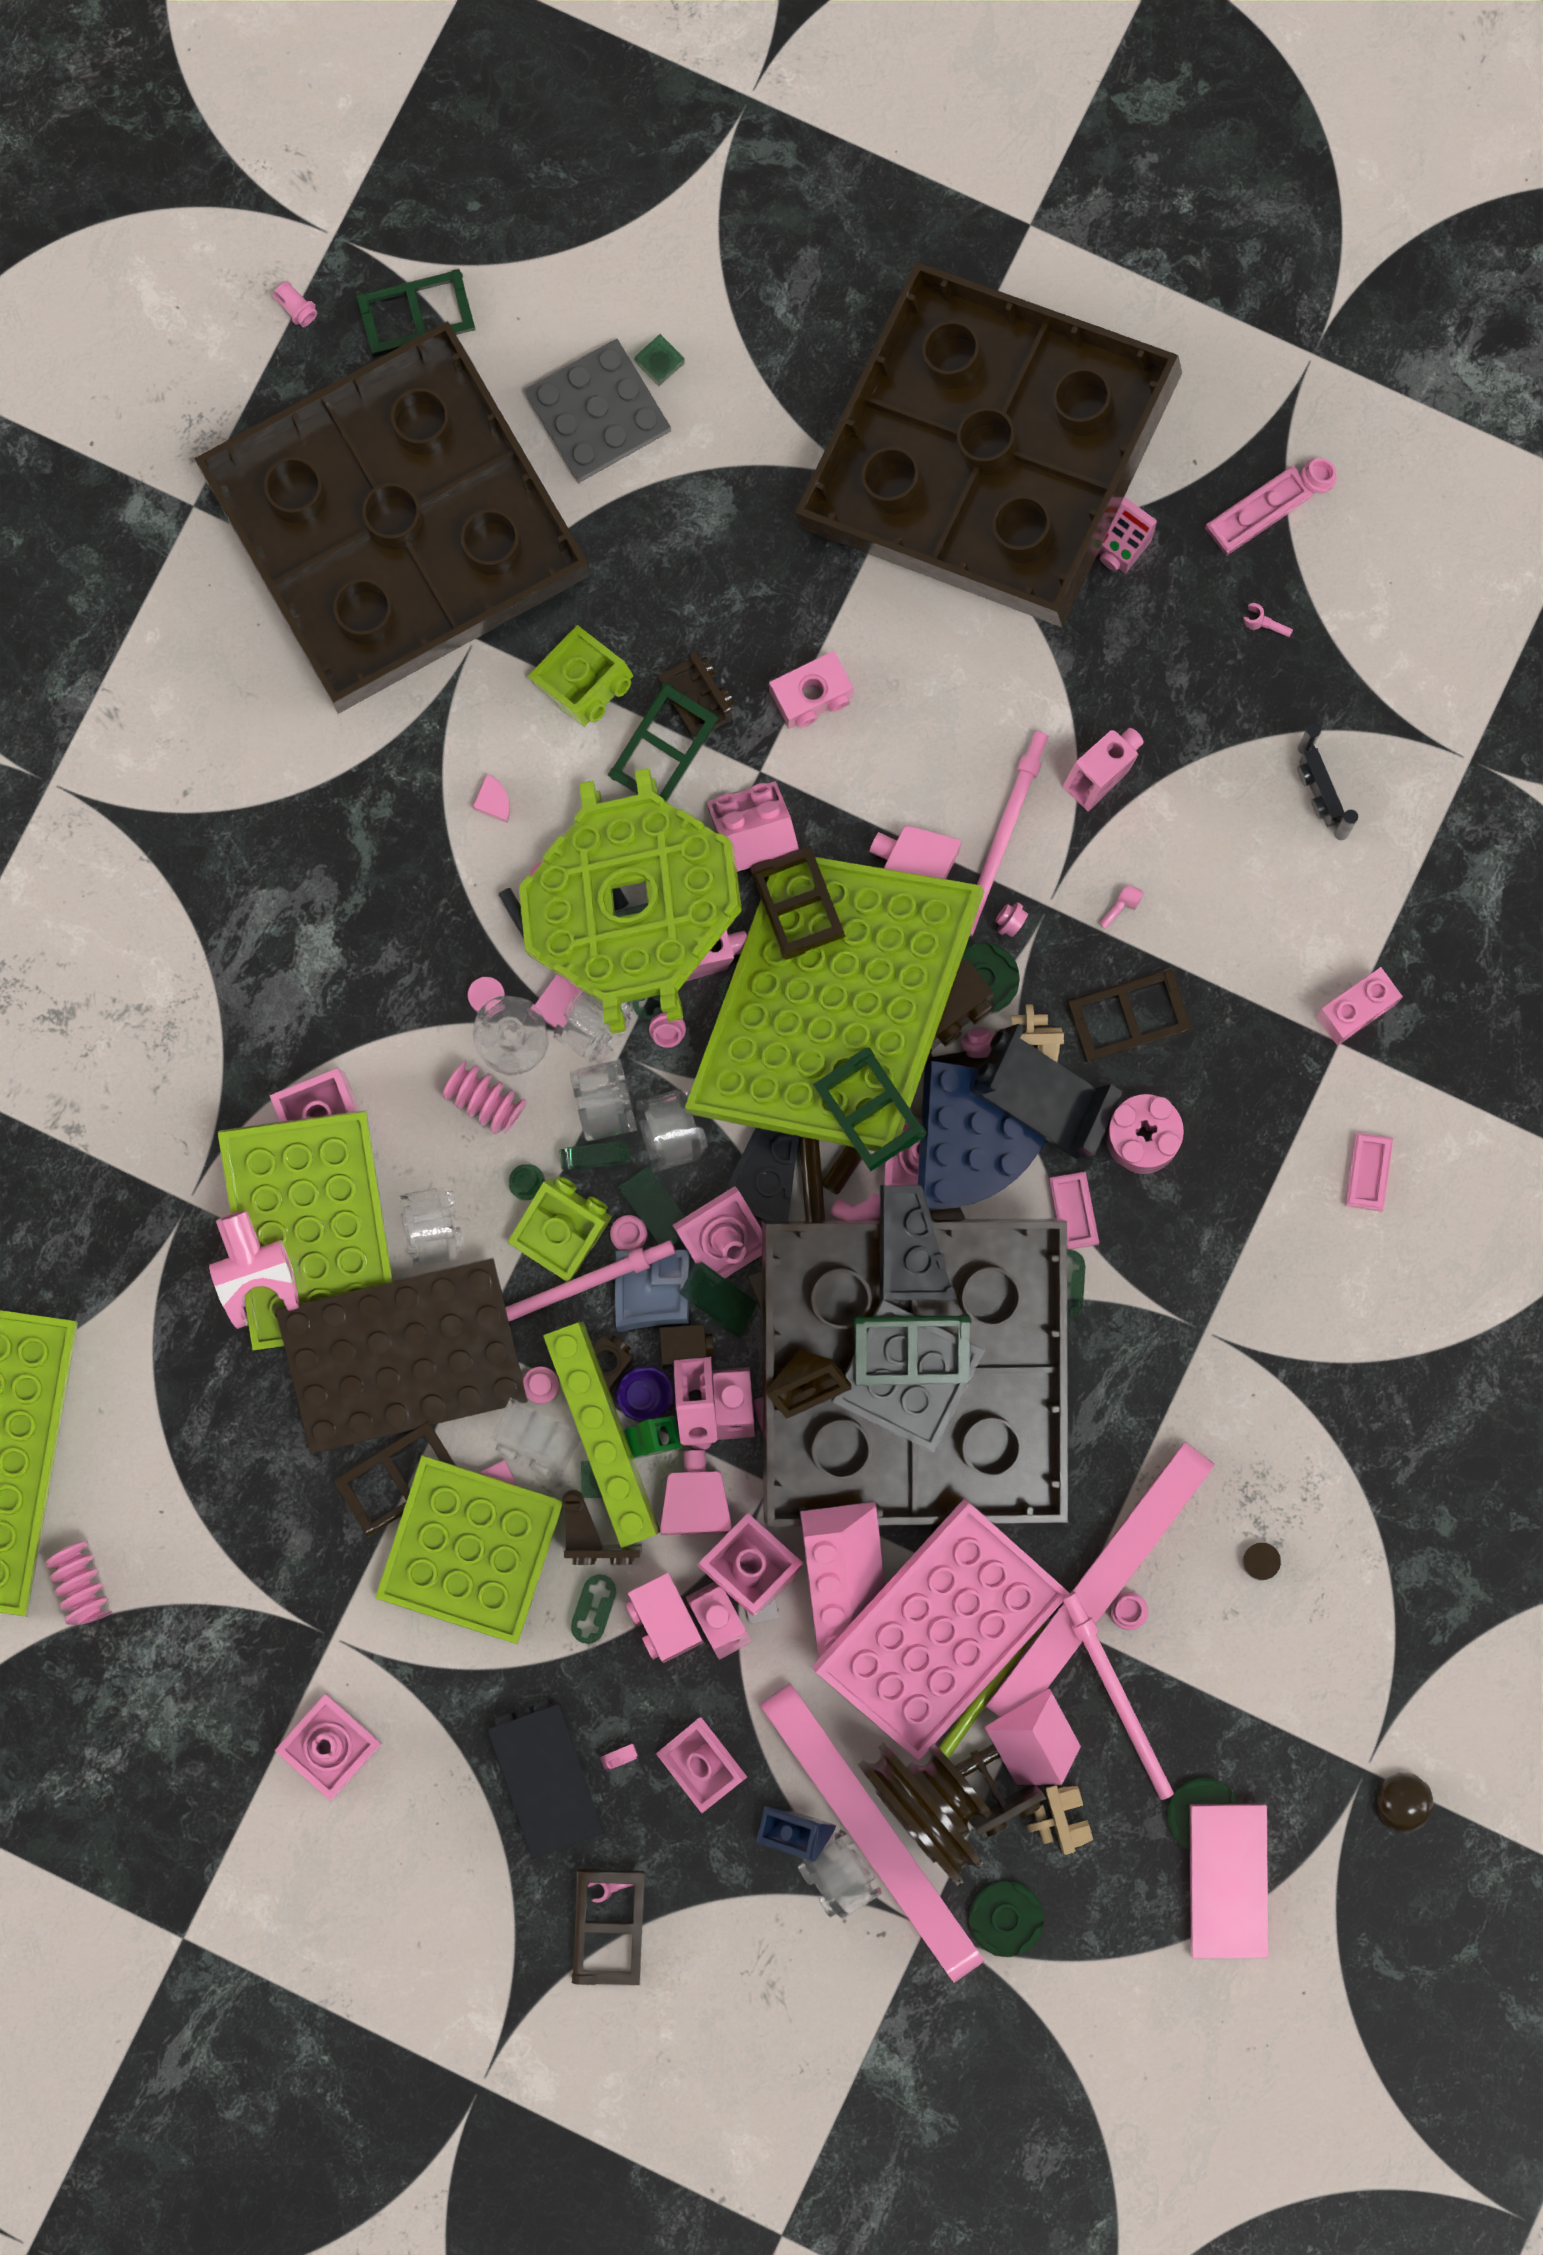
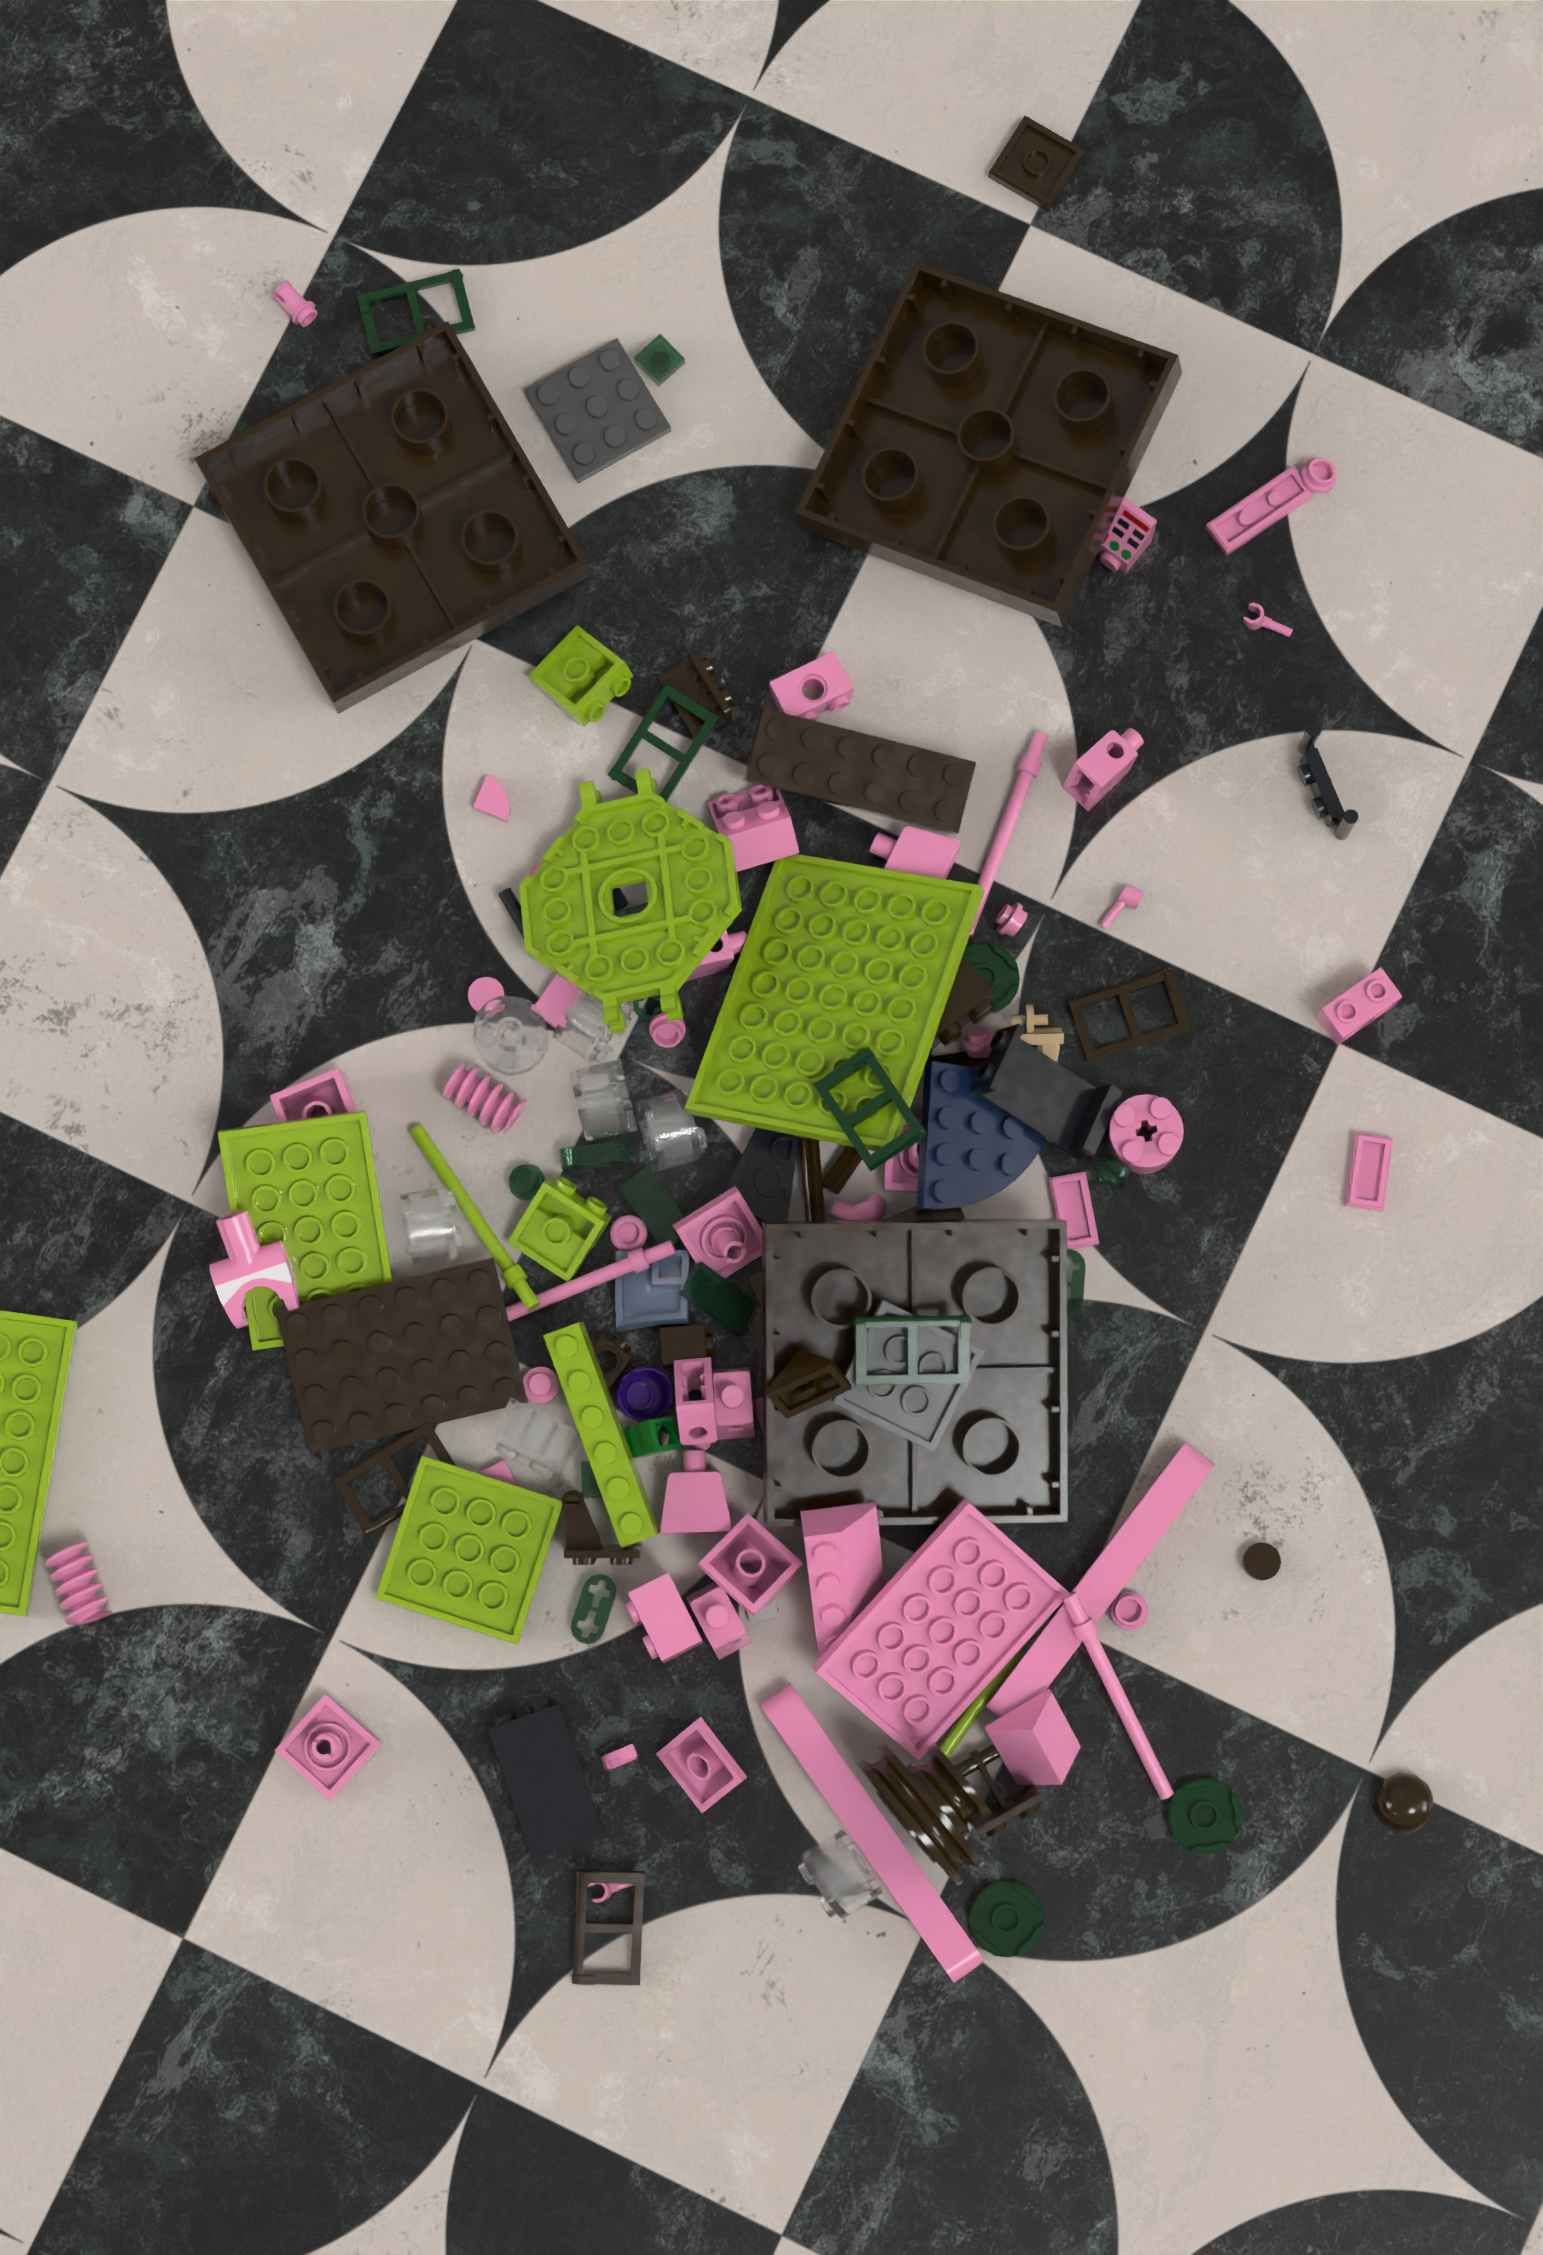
(513, 1274): none -> lime bar
(794, 1832): dark blue slope -> none
(800, 946): dark brown window -> none
(859, 771): none -> dark brown brick
(908, 1248): black wing -> none
(1036, 163): none -> dark brown tile
(1068, 1835): tan hips -> none
(1112, 1171): none -> clear green plate
(1228, 1881): bright pink tile -> none

